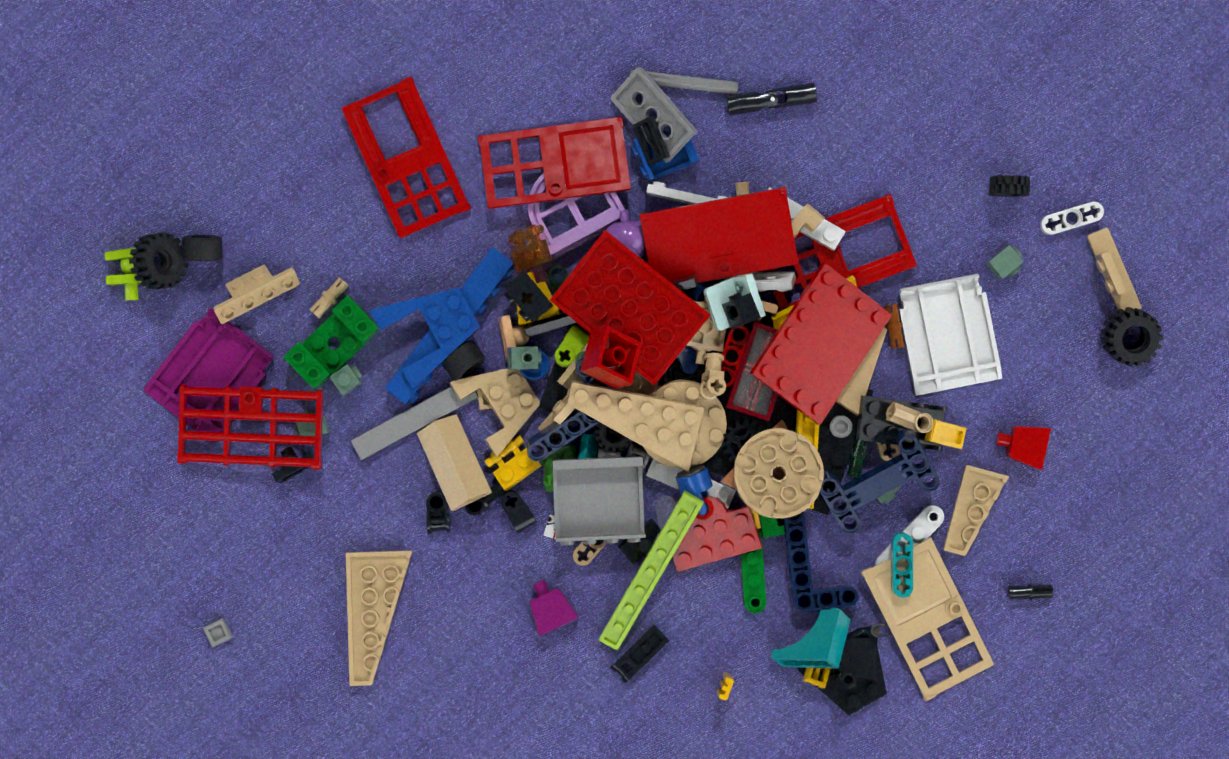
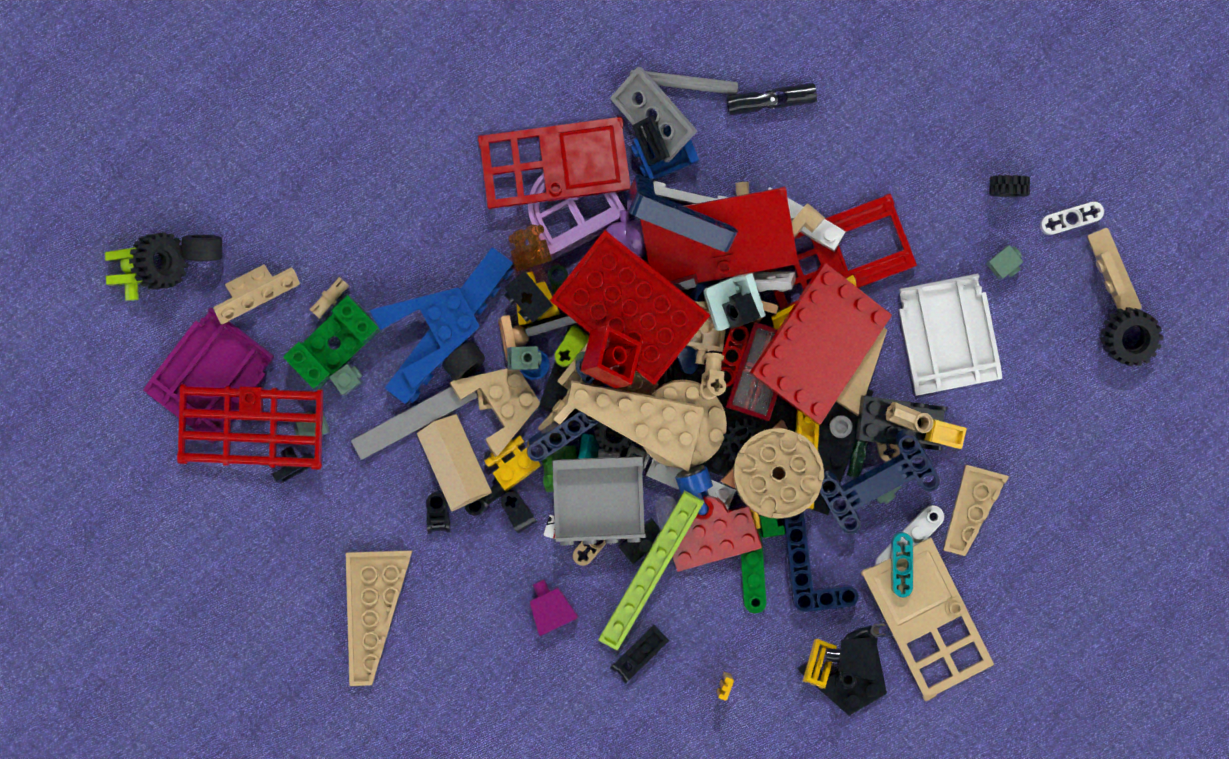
(217, 632): light grey tile -> none
(408, 163): red door -> none
(677, 218): none -> dark blue beam
(821, 645): teal arch -> none
(894, 327): dark orange pin -> none
(1025, 444): red torso -> none
(1030, 592): black axle -> none

